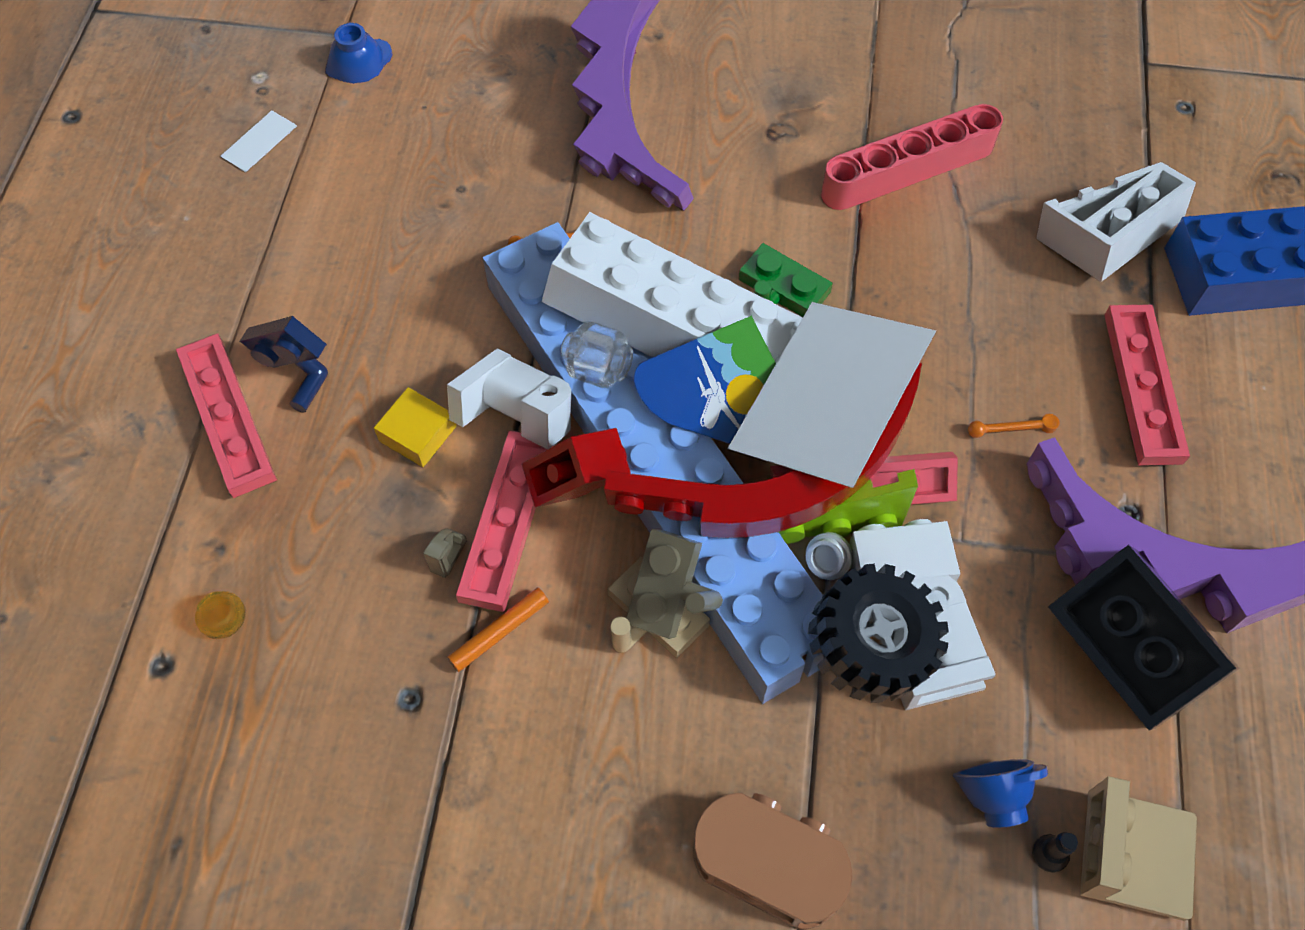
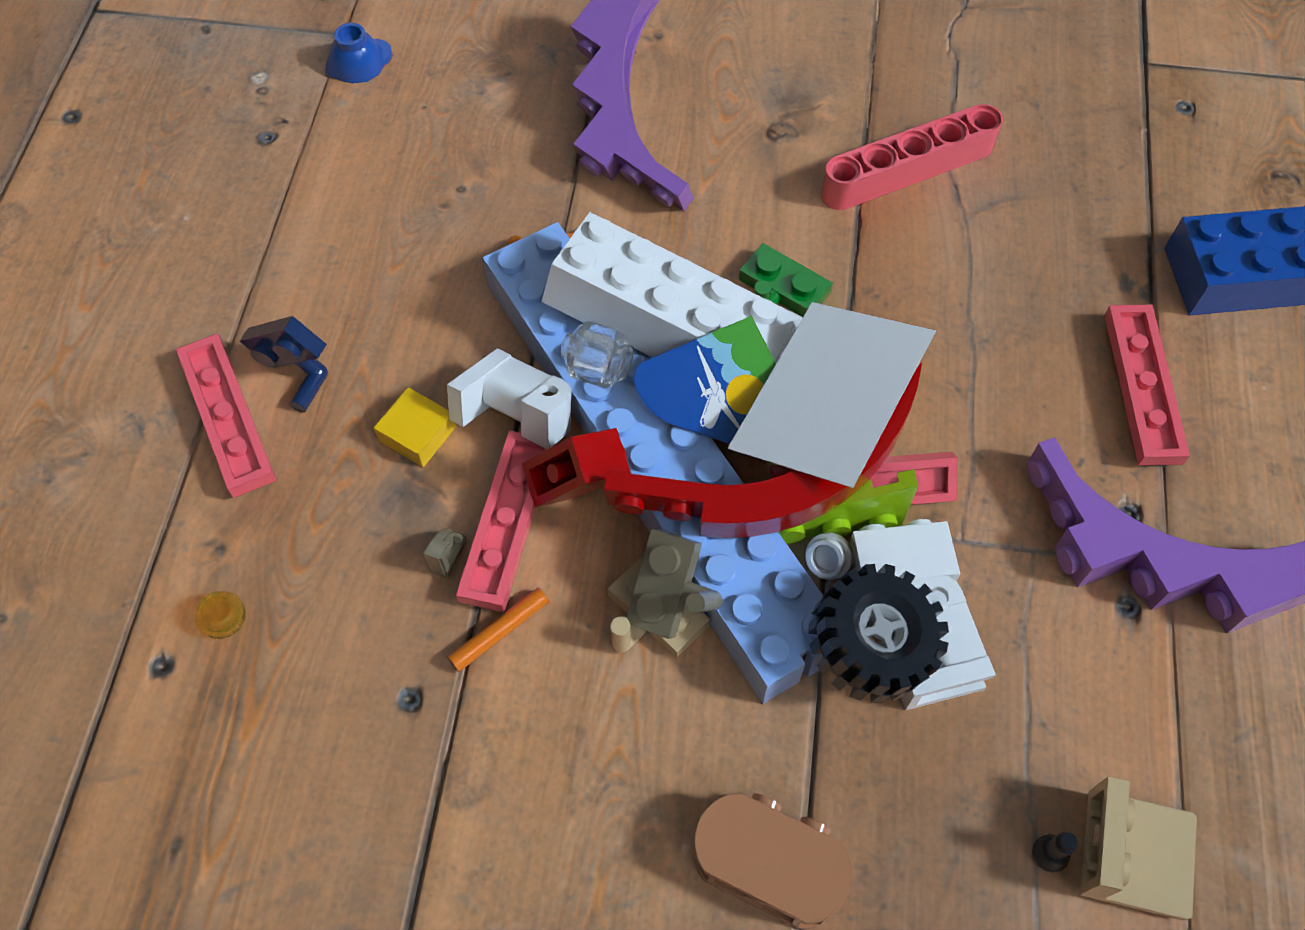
(258, 141): white sticker -> none
(1001, 789): blue piece -> none
(1048, 424): orange hinge -> none
(1118, 221): white wedge -> none
(1142, 637): black brick -> none

